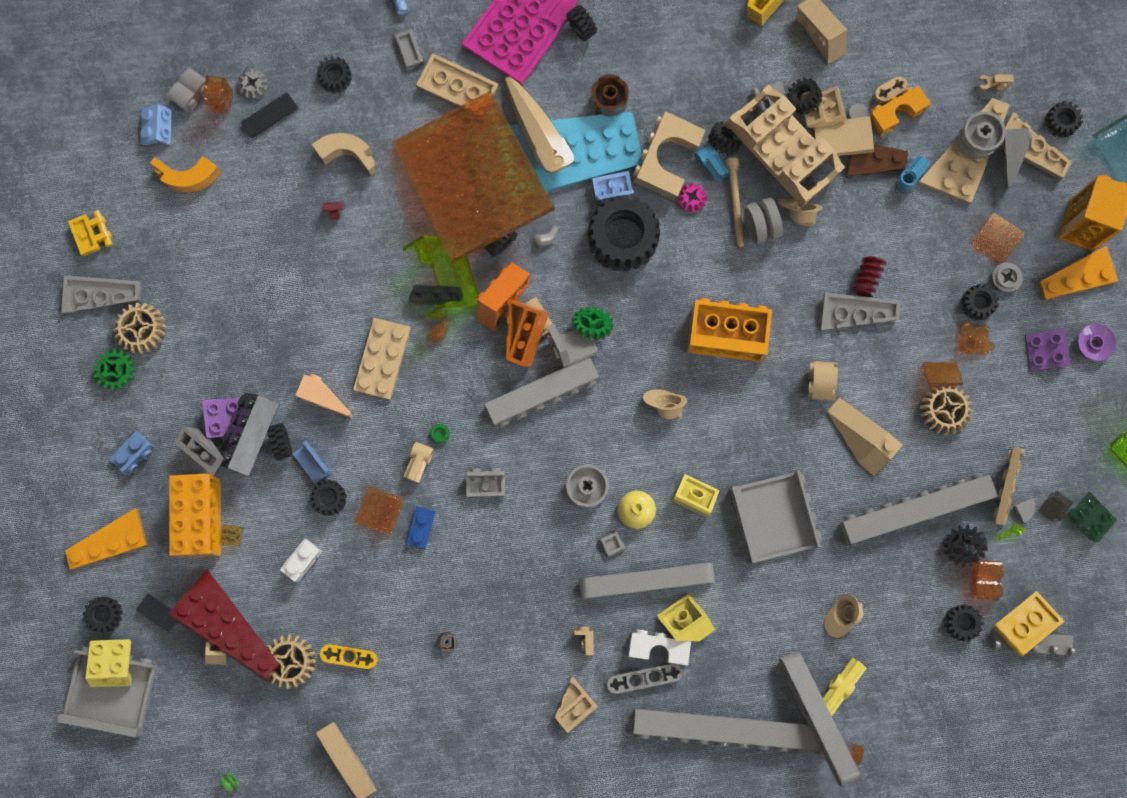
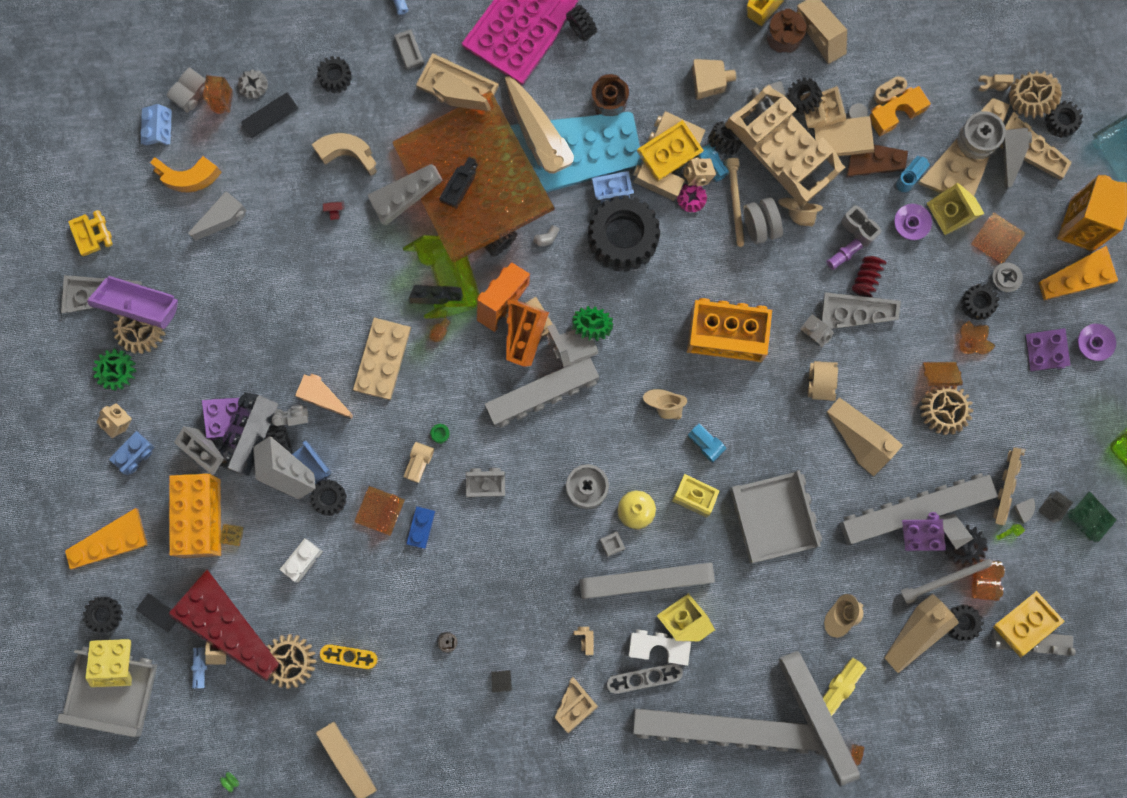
(113, 420): none -> tan brick
(134, 302): none -> medium lavender container
(198, 668): none -> light blue pin
(218, 217): none -> light grey slope
(282, 470): none -> light grey wedge
(296, 415): none -> light grey plate
(403, 193): none -> light grey wing
(458, 94): none -> tan slope
(459, 183): none -> black hinge
(501, 681): none -> clear smoke panel
(669, 150): none -> yellow tile
(699, 172): none -> tan brick
(709, 445): none -> dark azure piece
(710, 77): none -> tan torso
(786, 31): none -> reddish brown brick
(817, 330): none -> light grey bracket
(844, 254): none -> medium lavender pin
(864, 229): none -> light grey brick
(911, 594): none -> light grey piece
(916, 214): none -> medium lavender dish
(924, 534): none -> medium lavender hinge
(924, 628): none -> tan wedge
(954, 208): none -> light yellow slope
(955, 530): none -> light grey slope
(1038, 86): none -> tan gear

